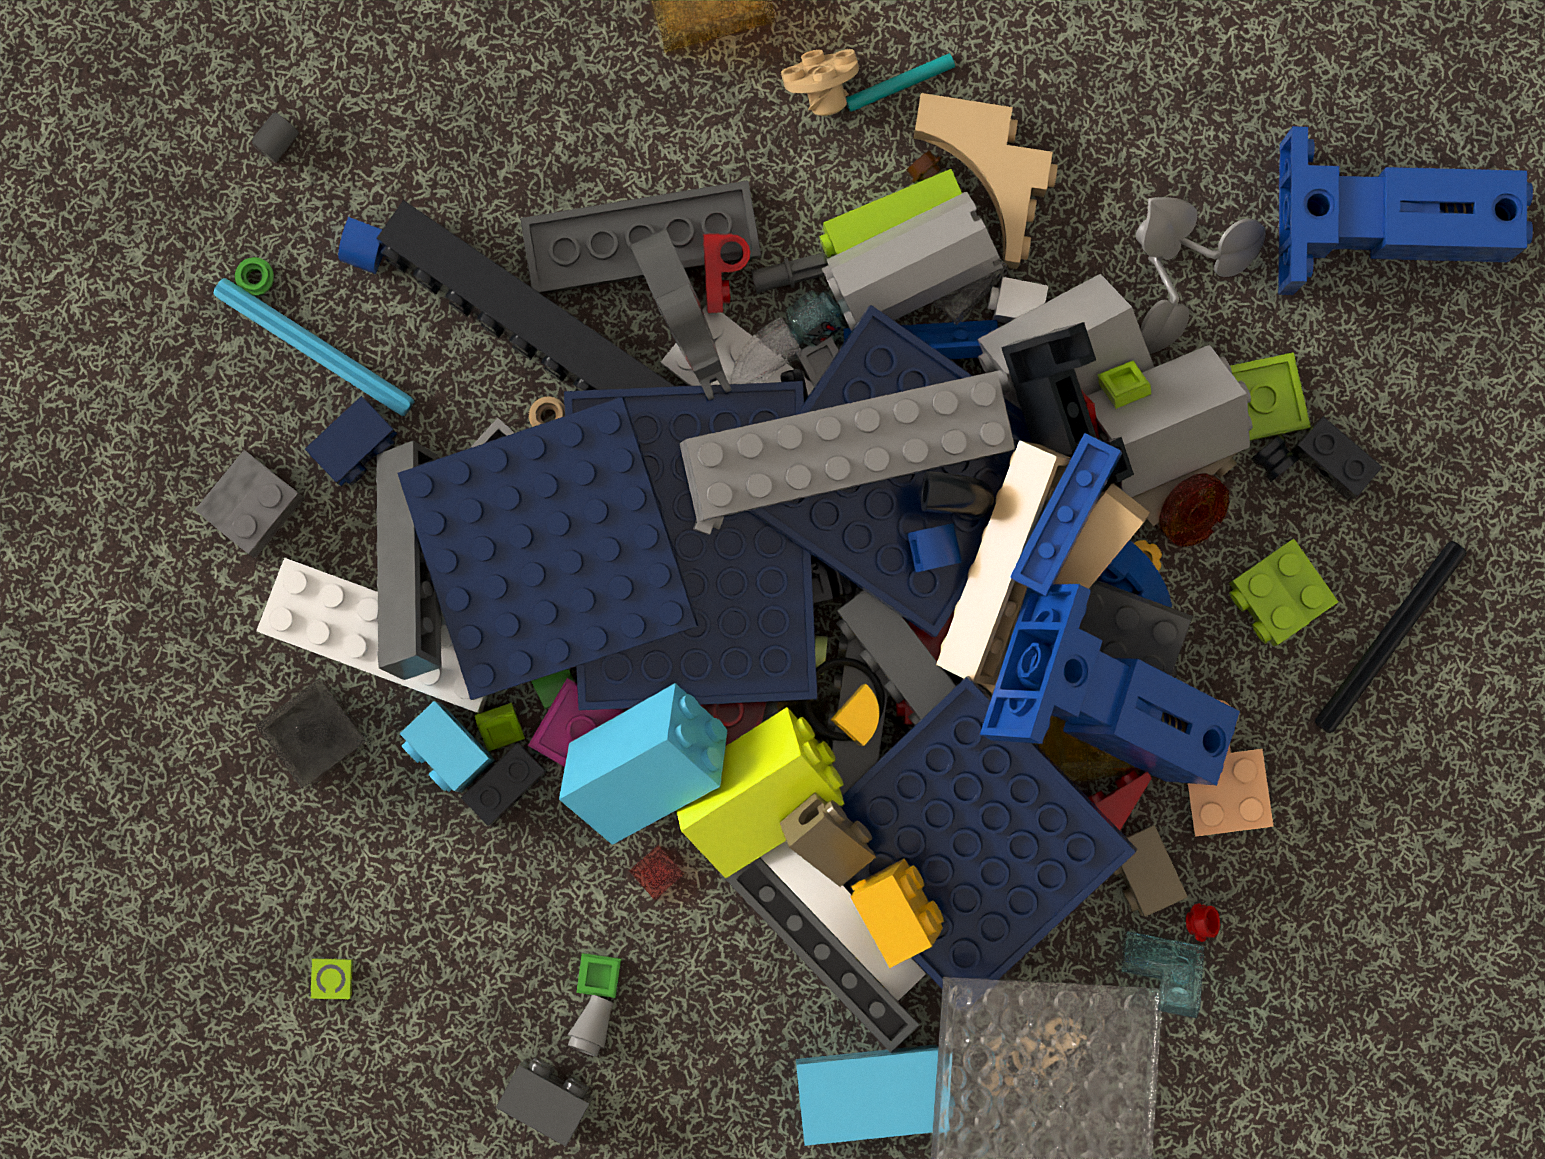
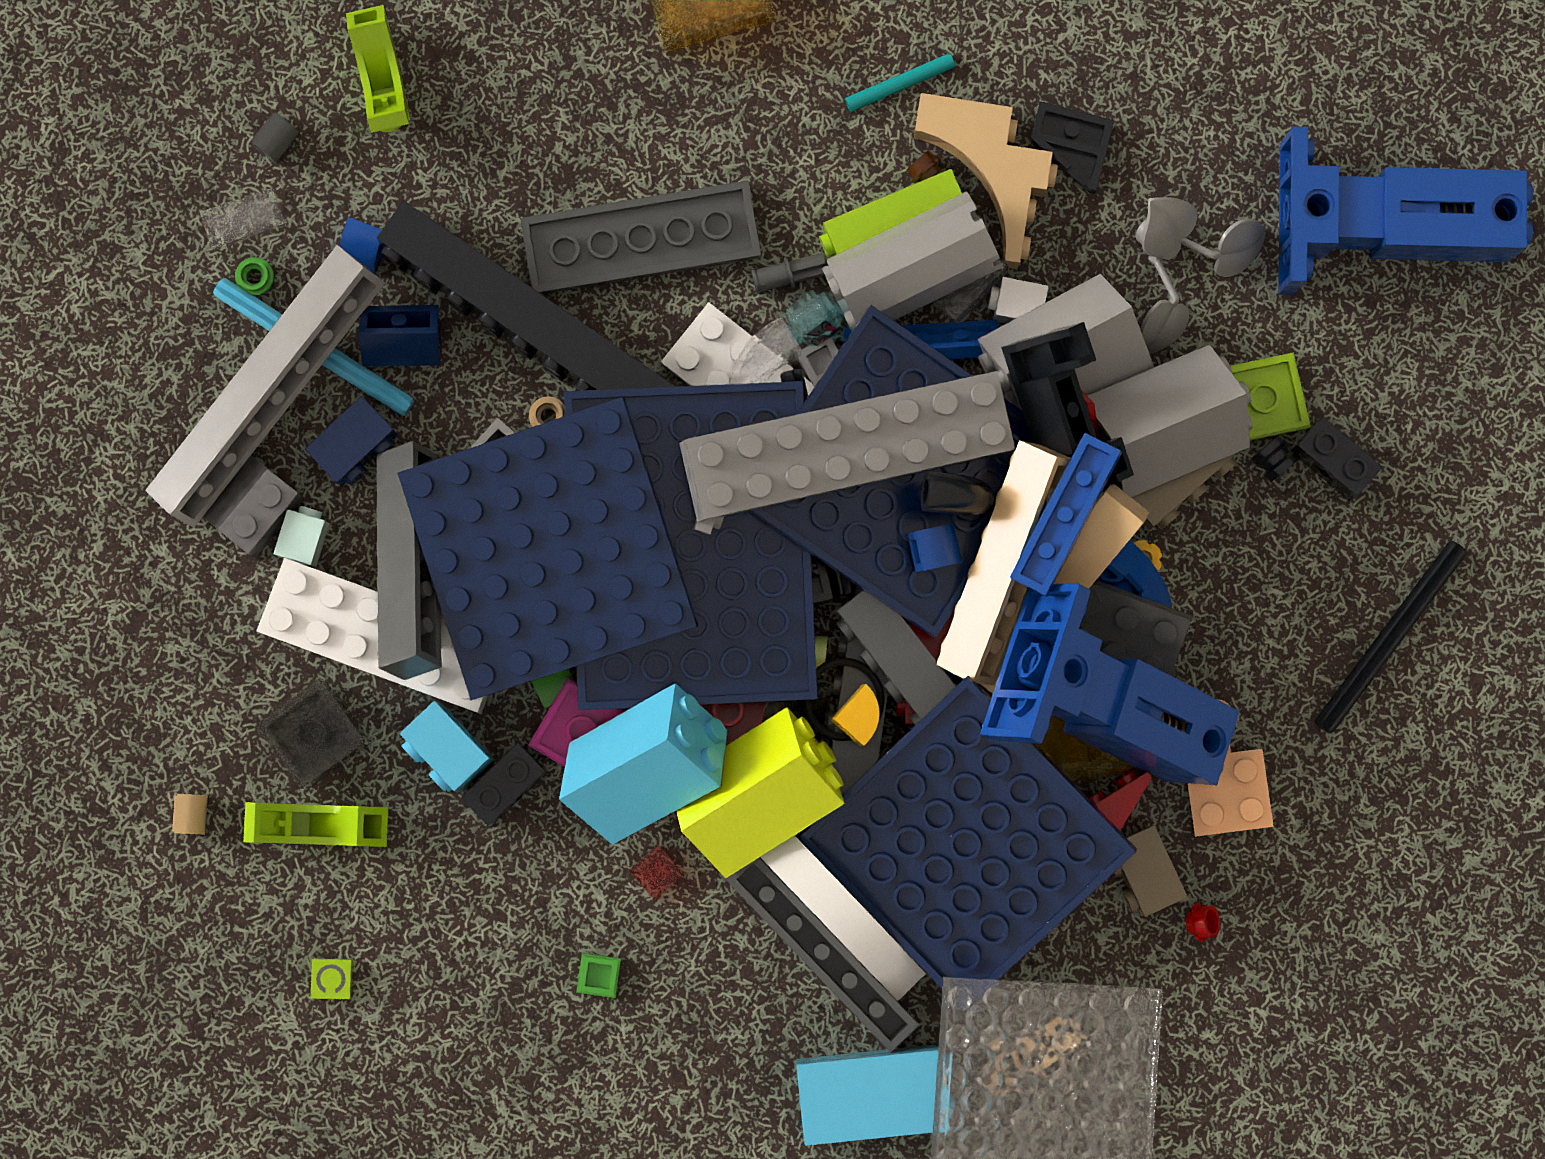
(189, 814): none -> tan brick
(243, 219): none -> clear tile
(264, 387): none -> light grey brick
(302, 536): none -> light aqua brick
(315, 824): none -> lime arch
(378, 69): none -> lime arch
(400, 335): none -> dark blue brick
(499, 727): lime tile -> none
(545, 1100): dark grey brick -> none
(591, 1028): light grey cone -> none
(680, 308): dark grey animal -> none
(717, 289): red plate -> none
(822, 79): tan plate -> none
(828, 839): dark tan brick -> none
(898, 912): yellow brick -> none
(1076, 140): none -> black wing
(1124, 384): lime tile -> none
(1174, 963): clear light blue plate -> none
(1176, 517): clear red tile -> none
(1282, 593): lime plate -> none

